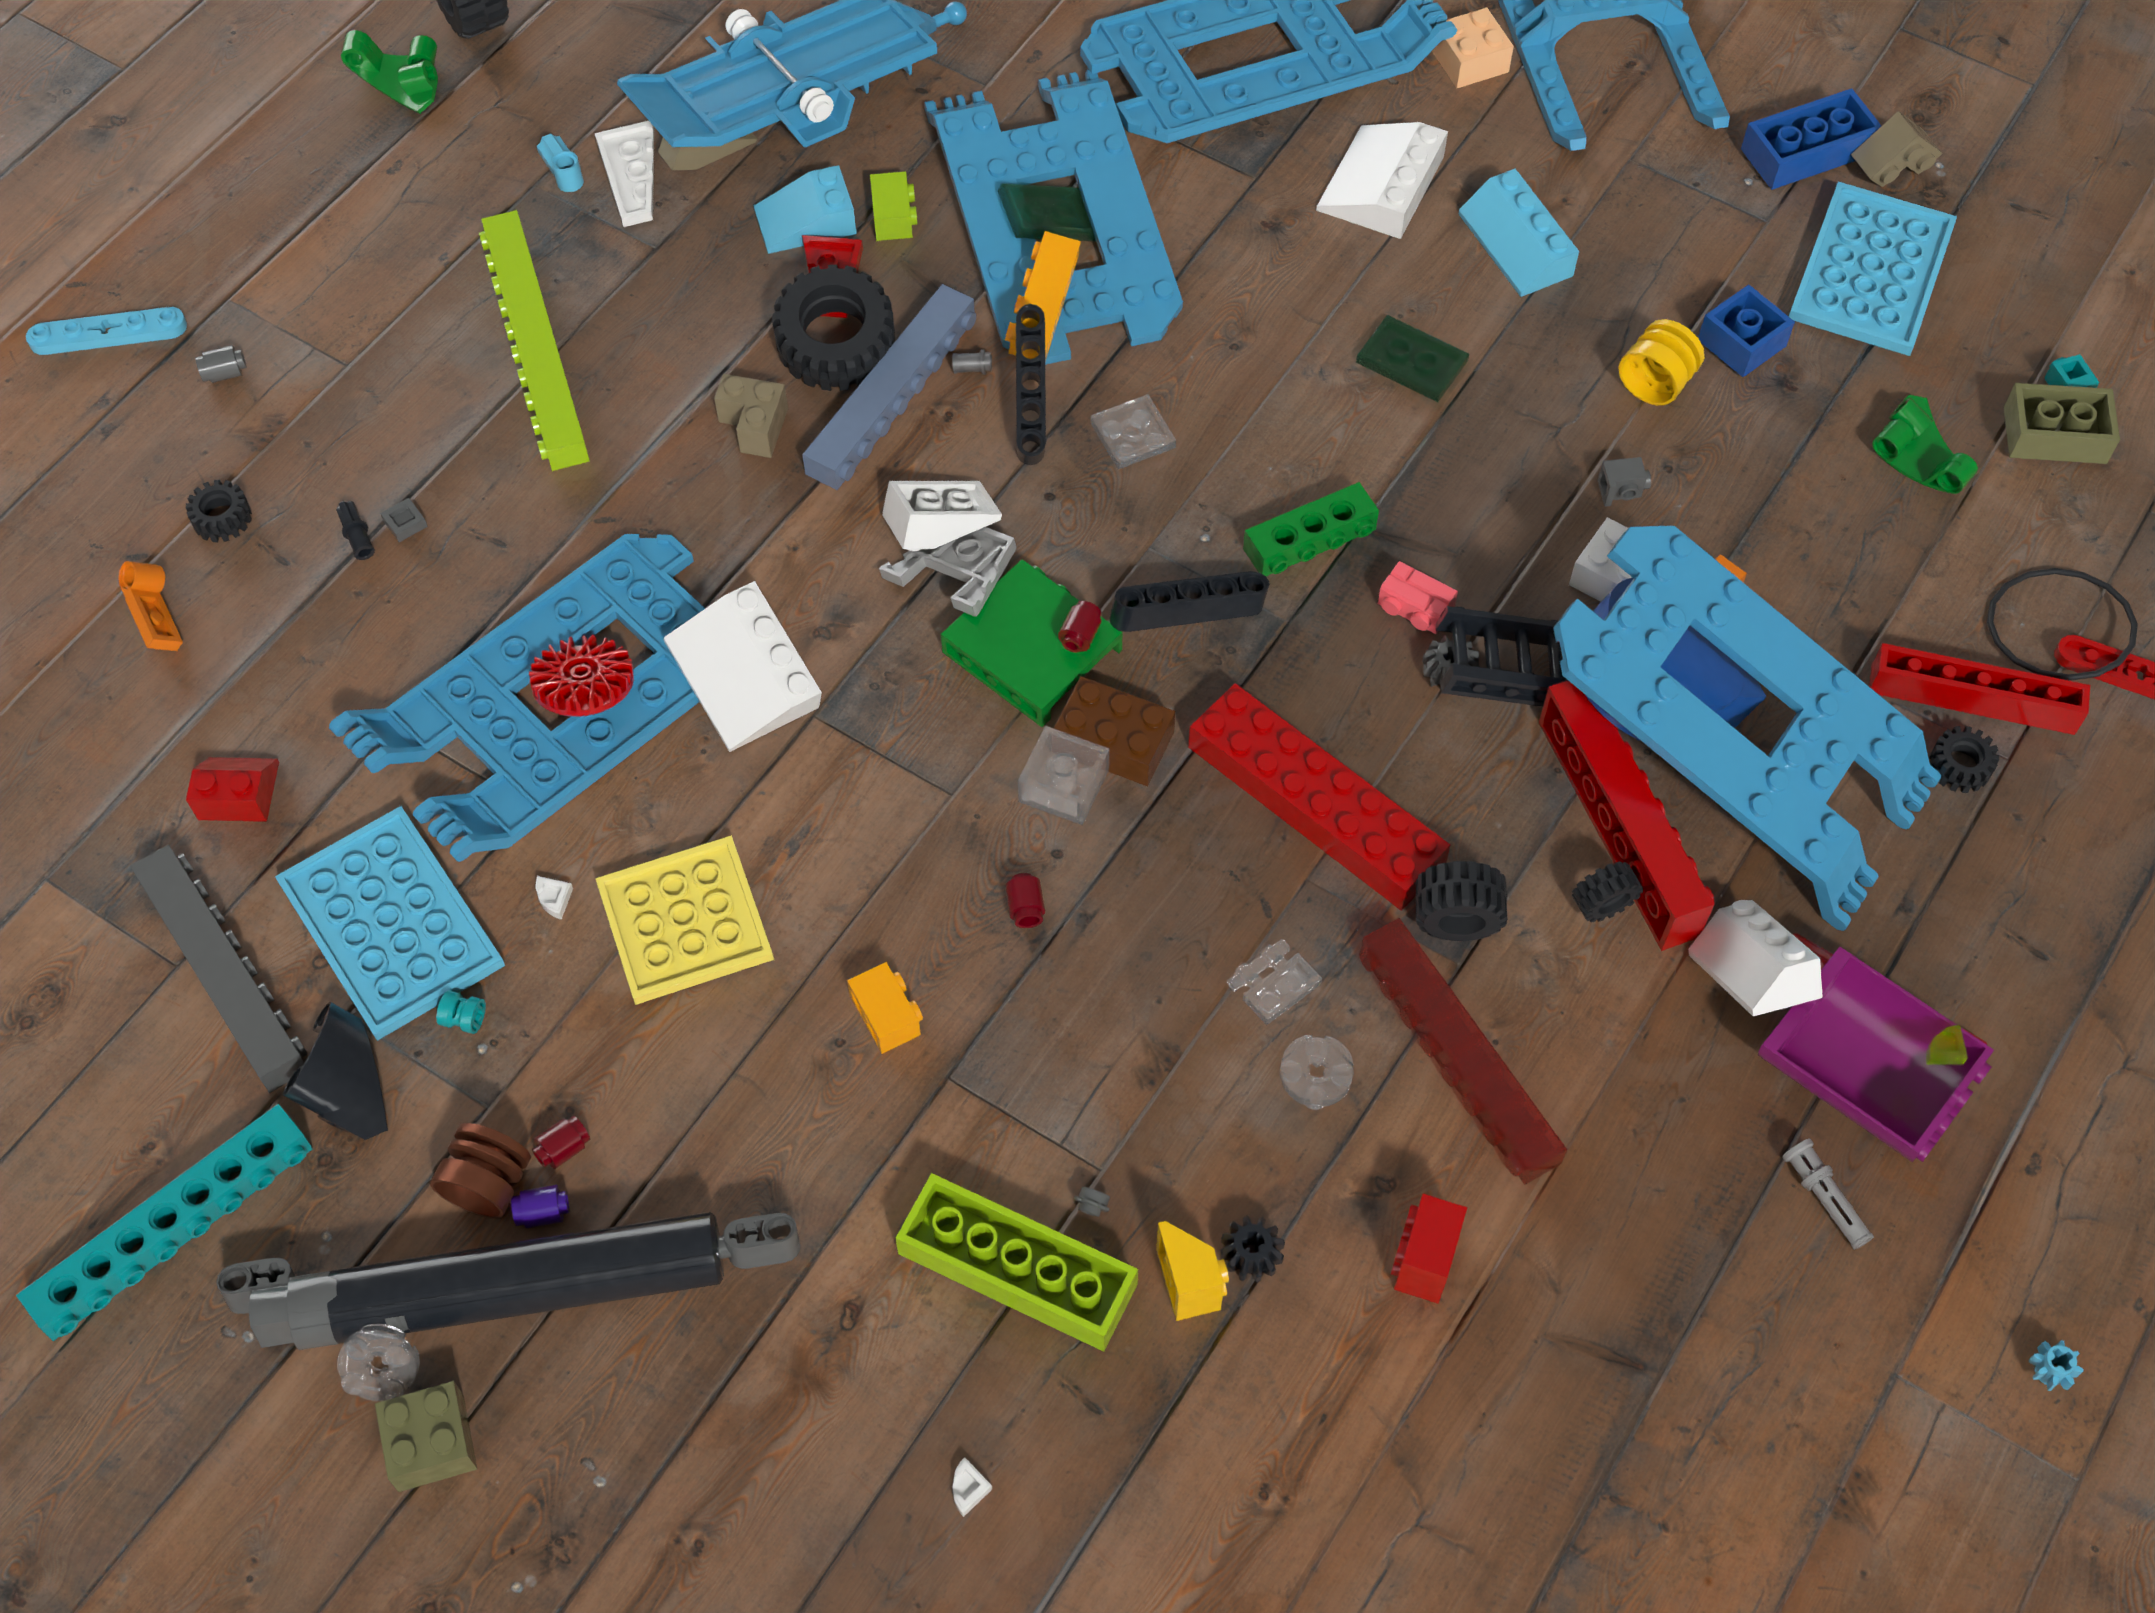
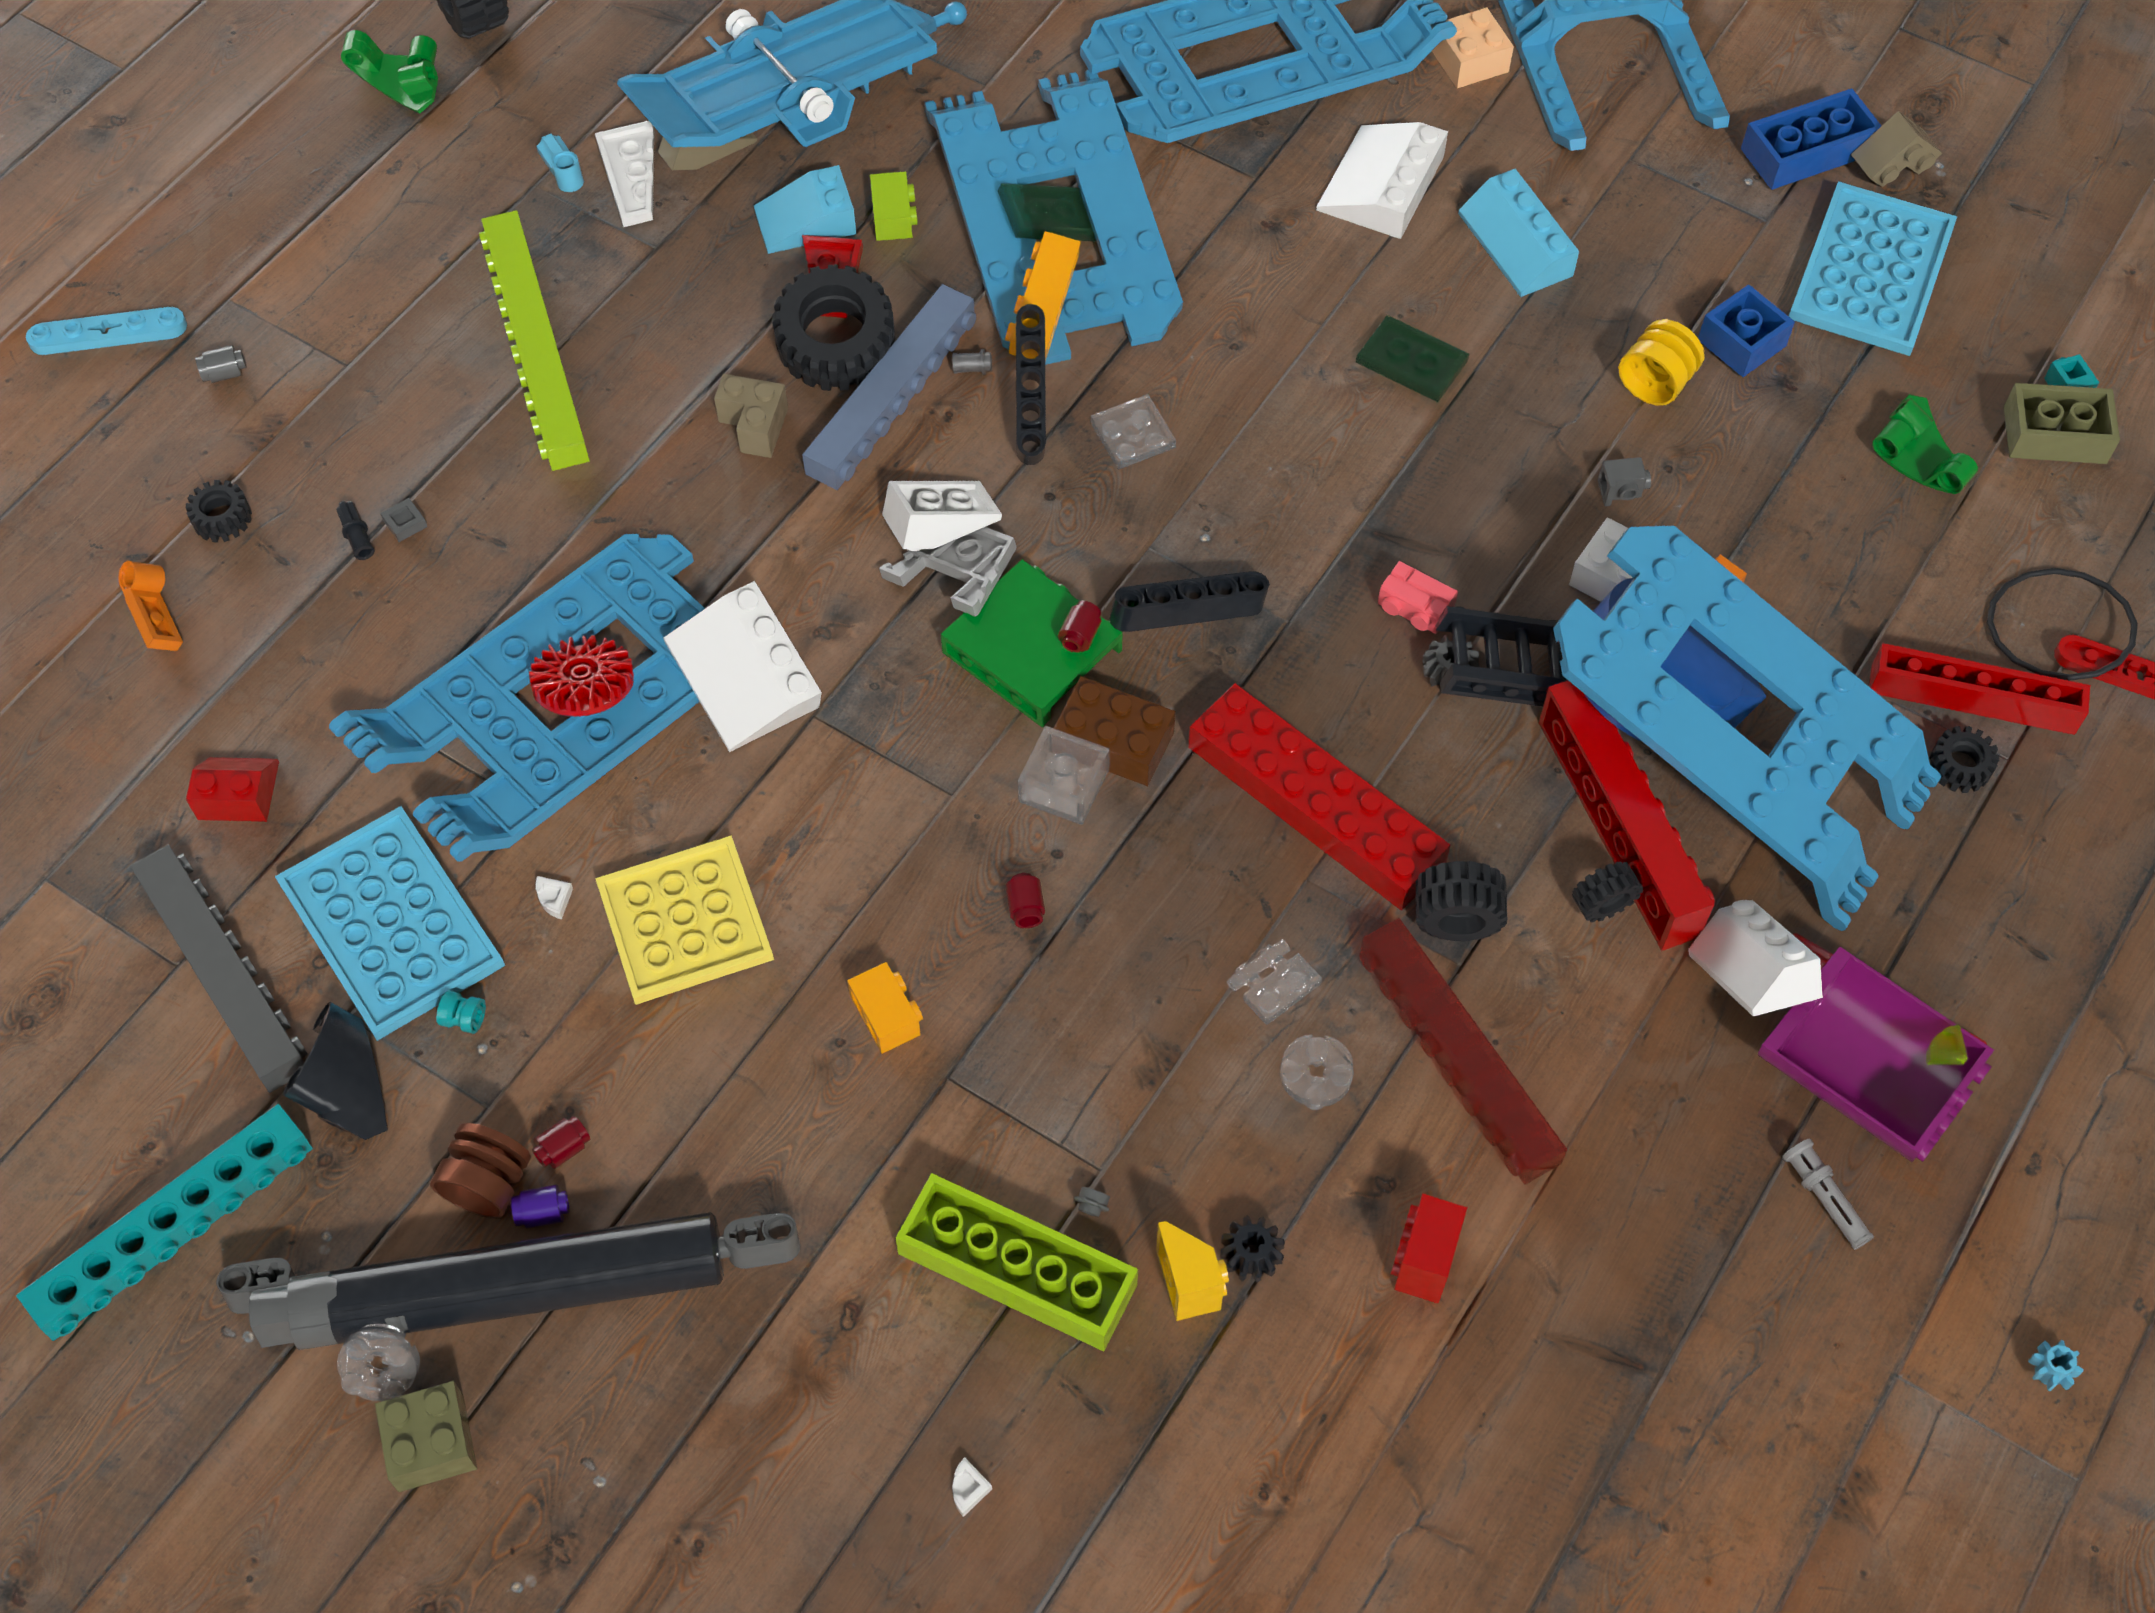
(1311, 530): green brick -> none

